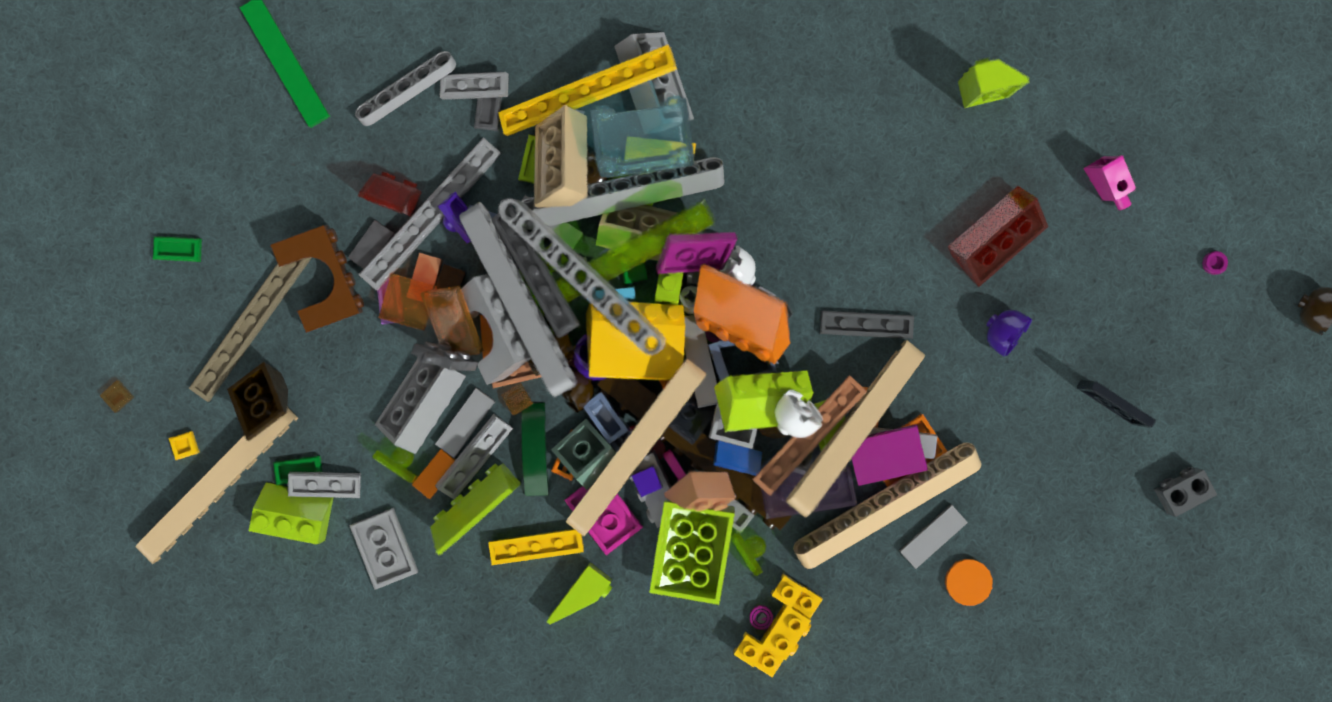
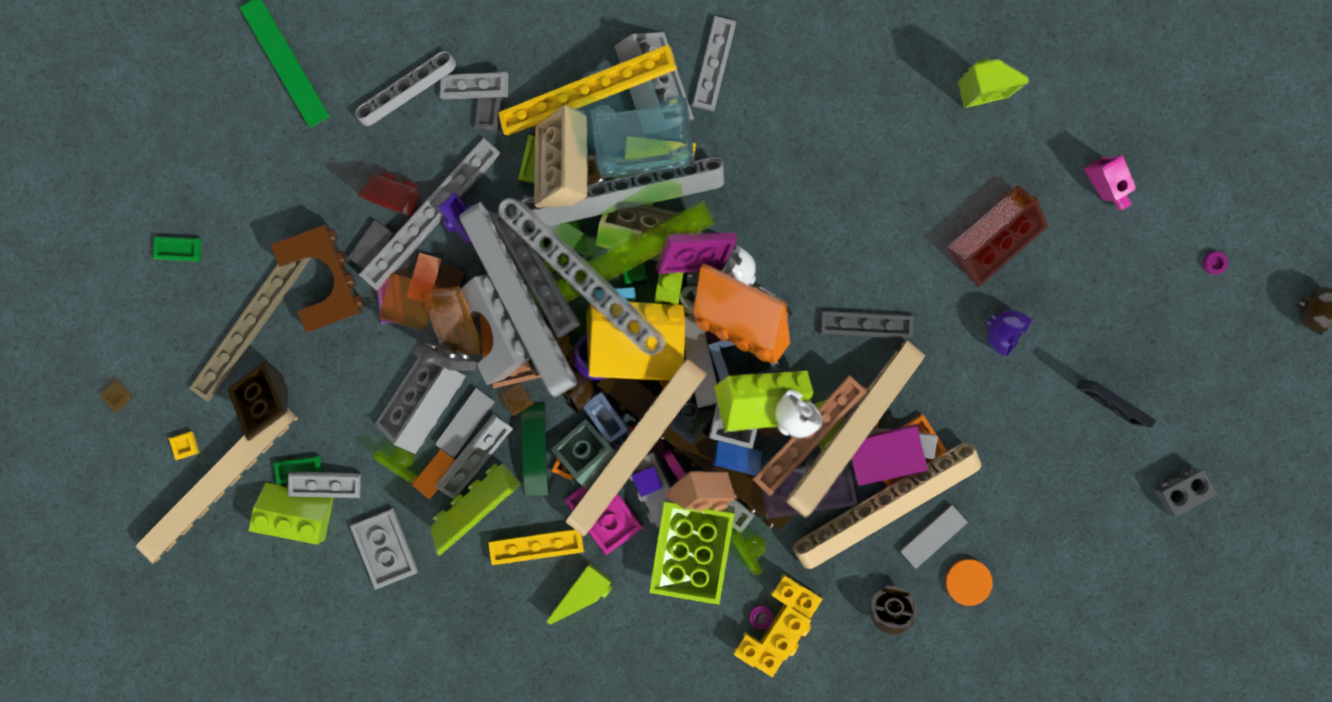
(714, 63): none -> light grey tile
(893, 610): none -> dark brown cylinder

